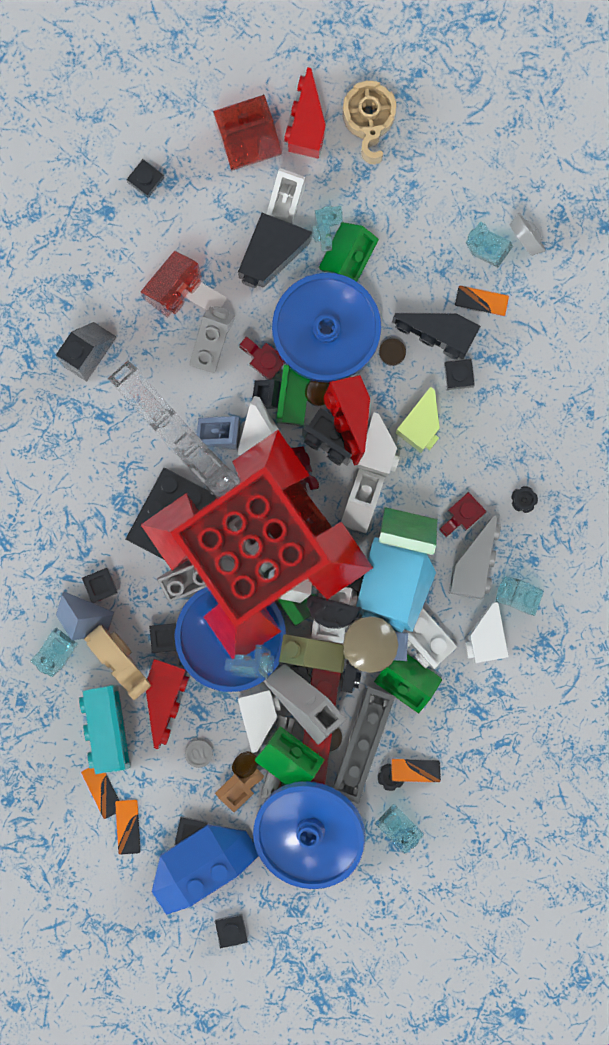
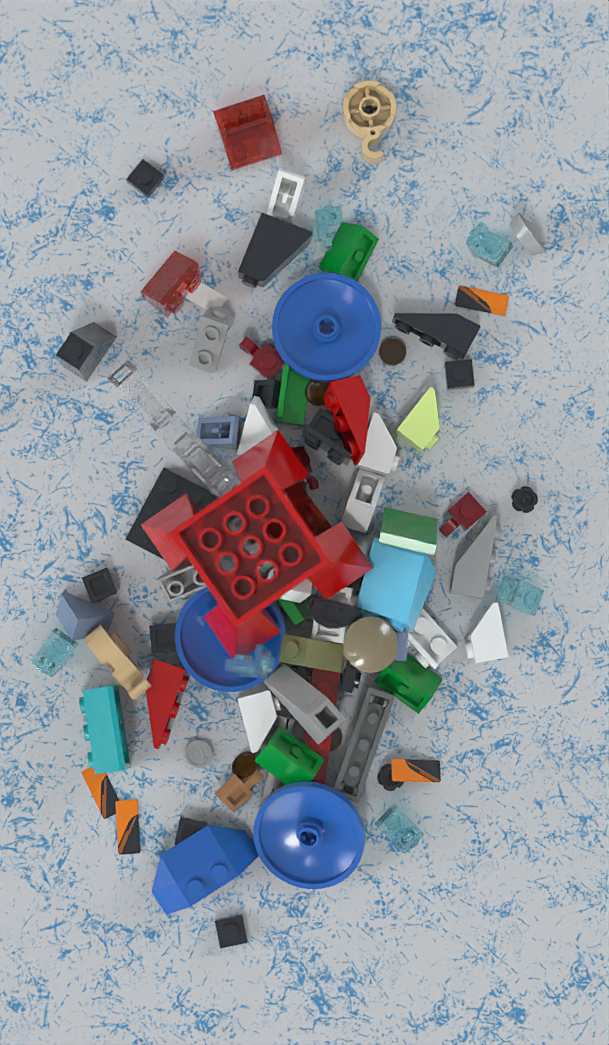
(309, 126): red slope -> none

